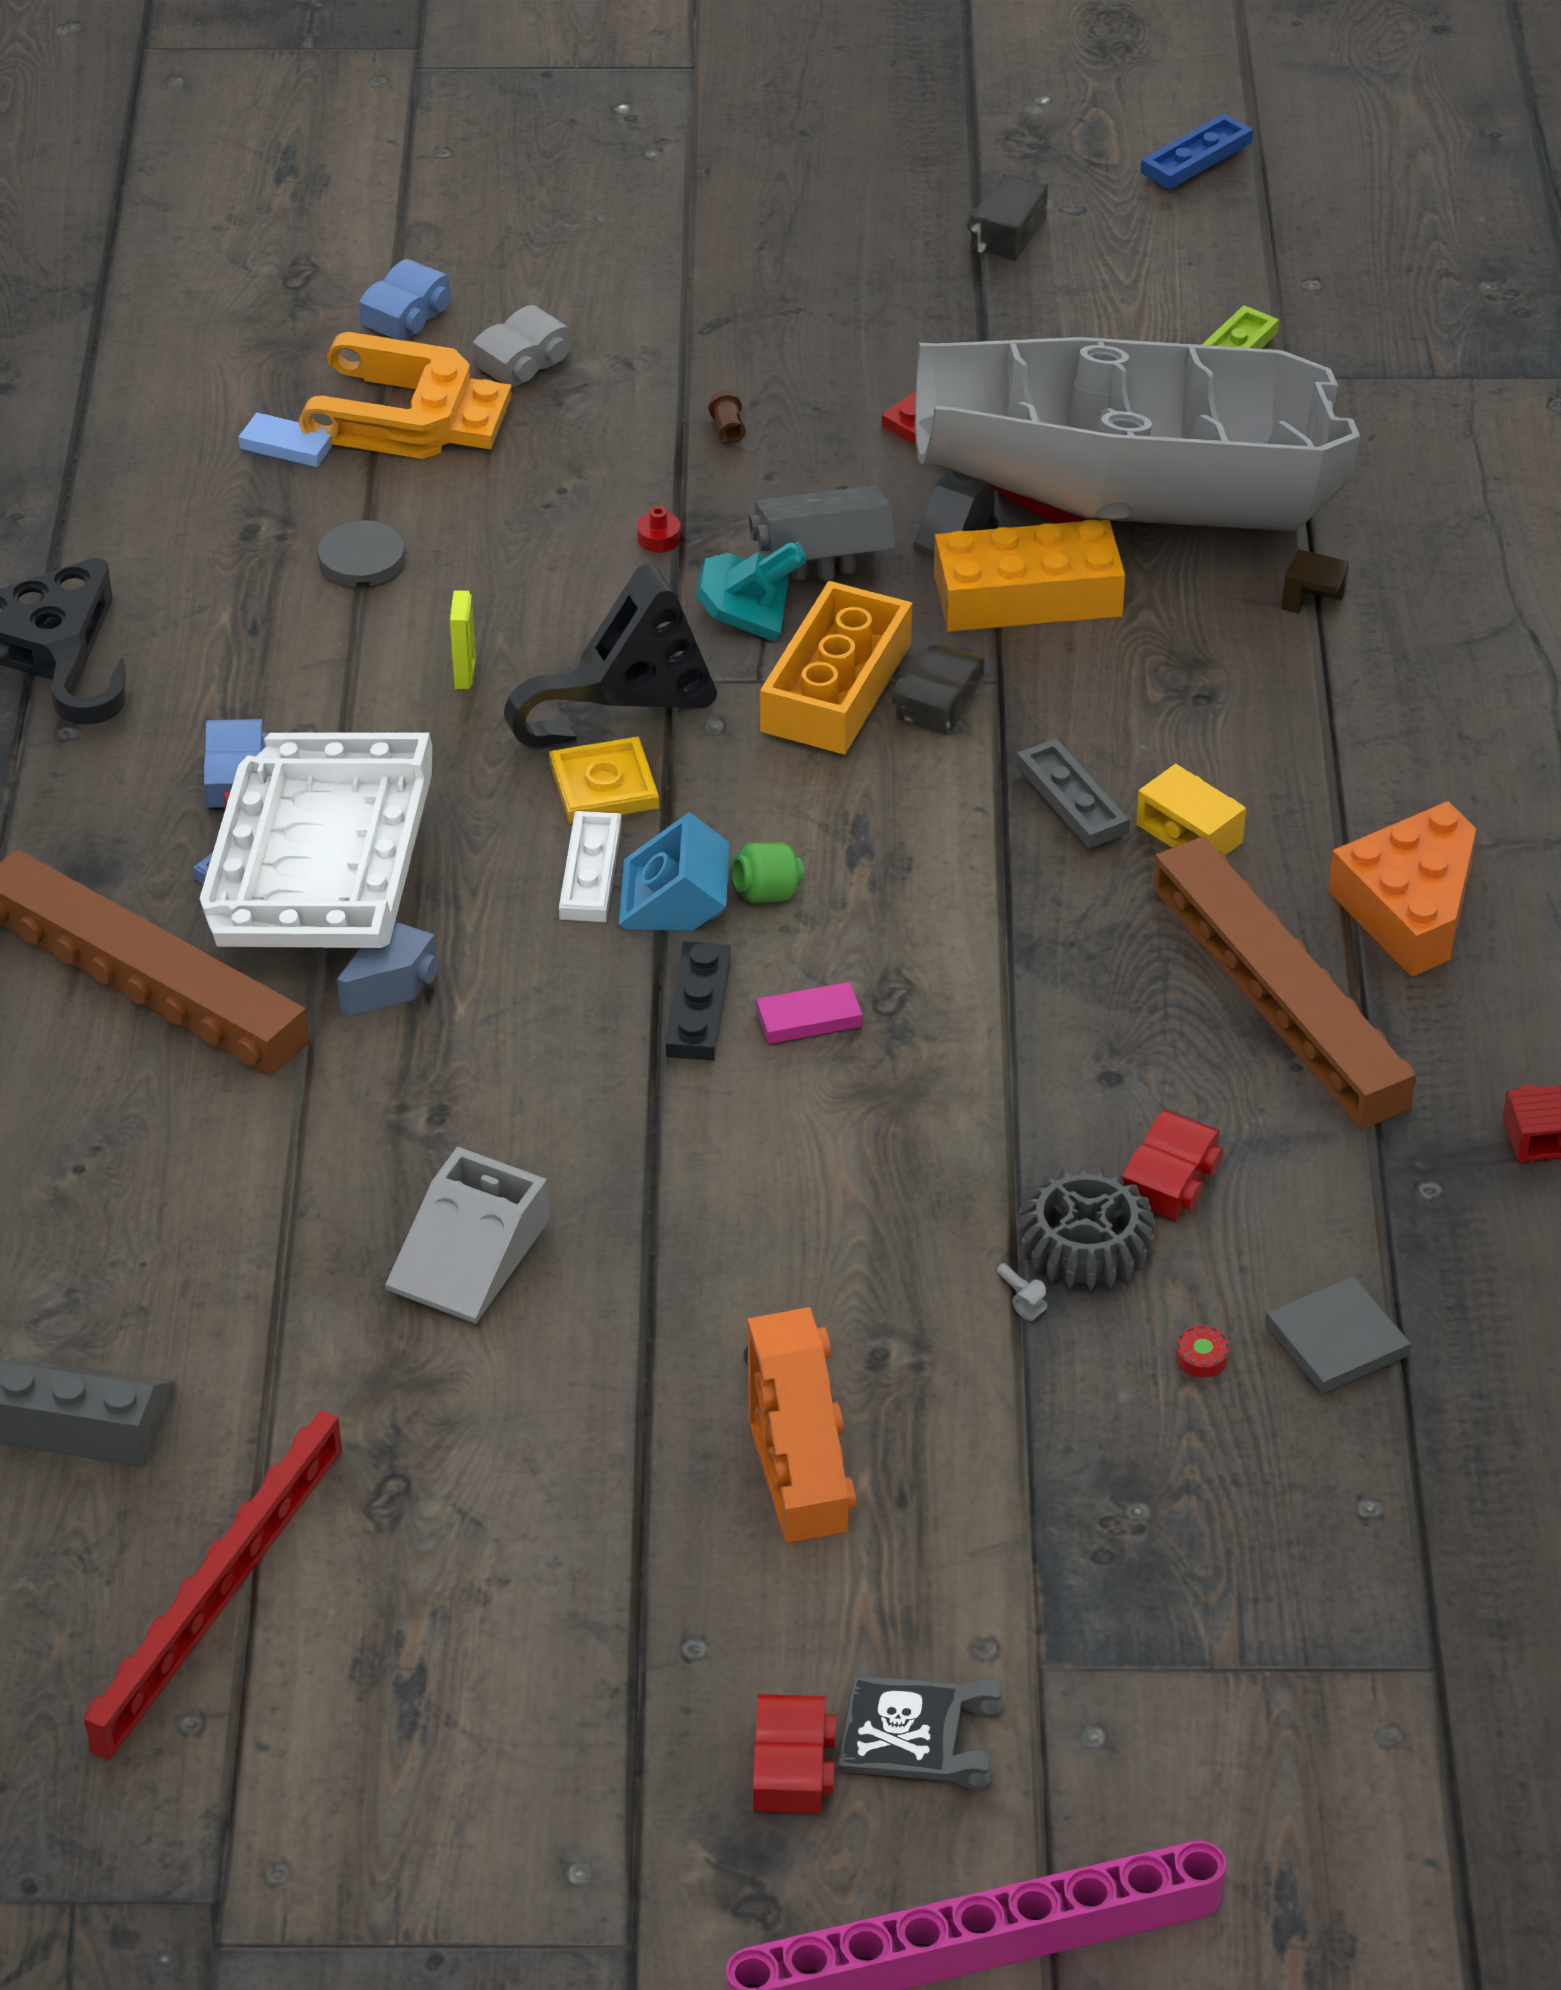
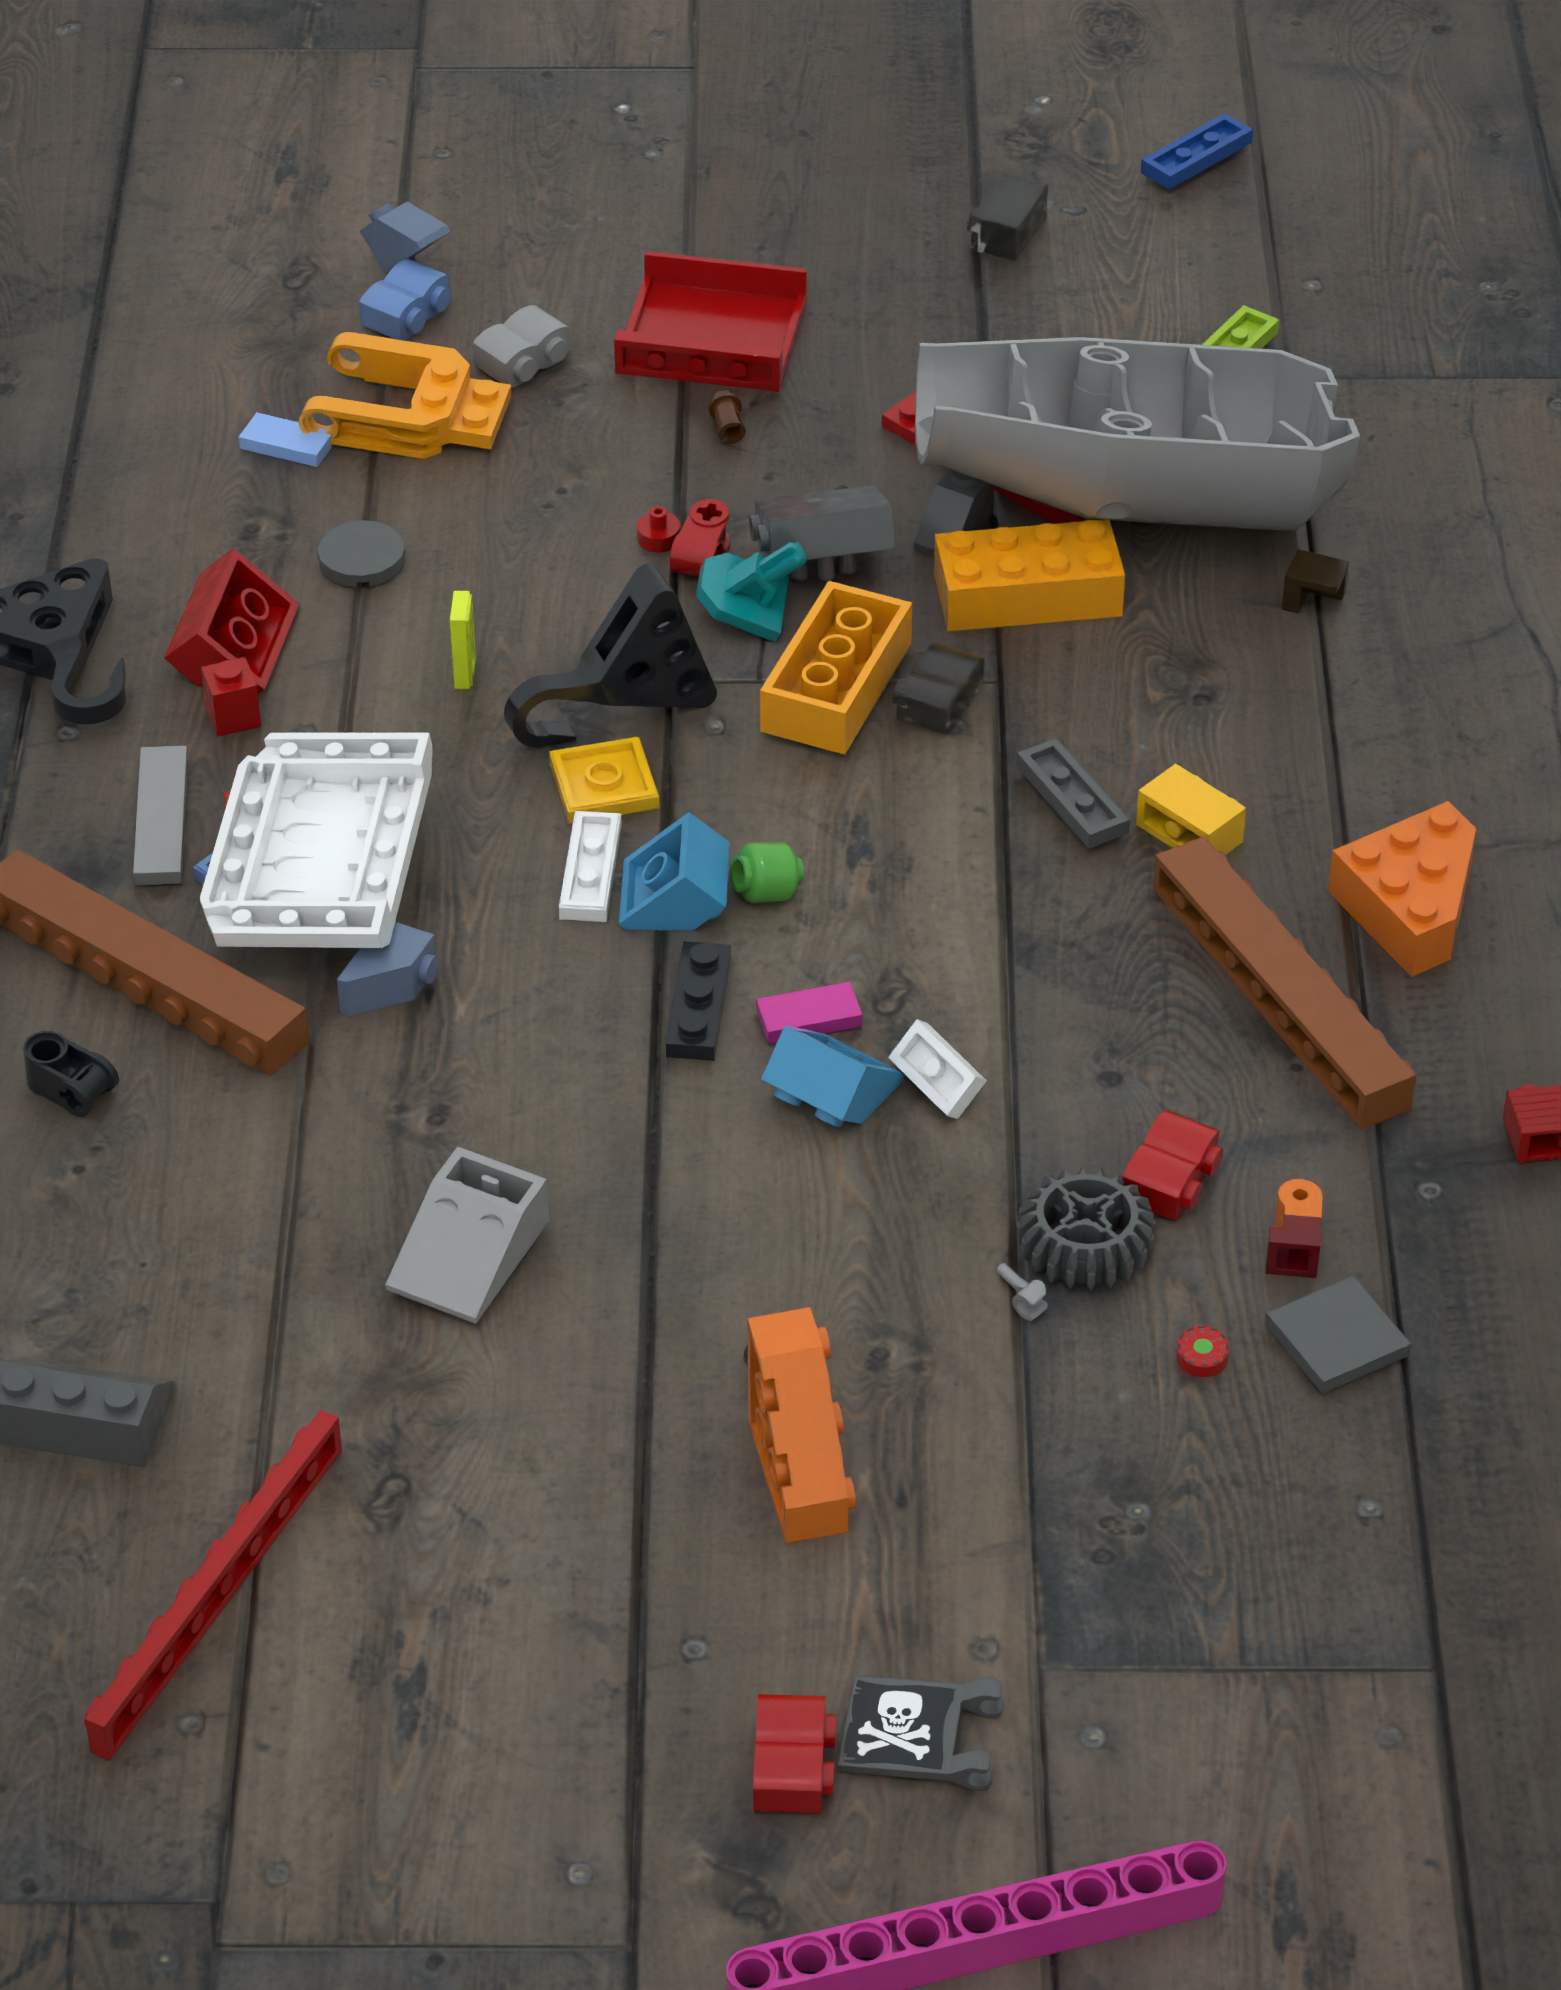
(65, 1072): none -> black piece
(160, 815): none -> light grey tile
(226, 747): medium blue brick -> none
(230, 617): none -> red slope
(231, 696): none -> red brick
(401, 233): none -> sand blue slope
(700, 537): none -> red piece
(713, 322): none -> red panel
(829, 1076): none -> dark azure slope
(937, 1069): none -> white plate
(1296, 1240): none -> dark red leg

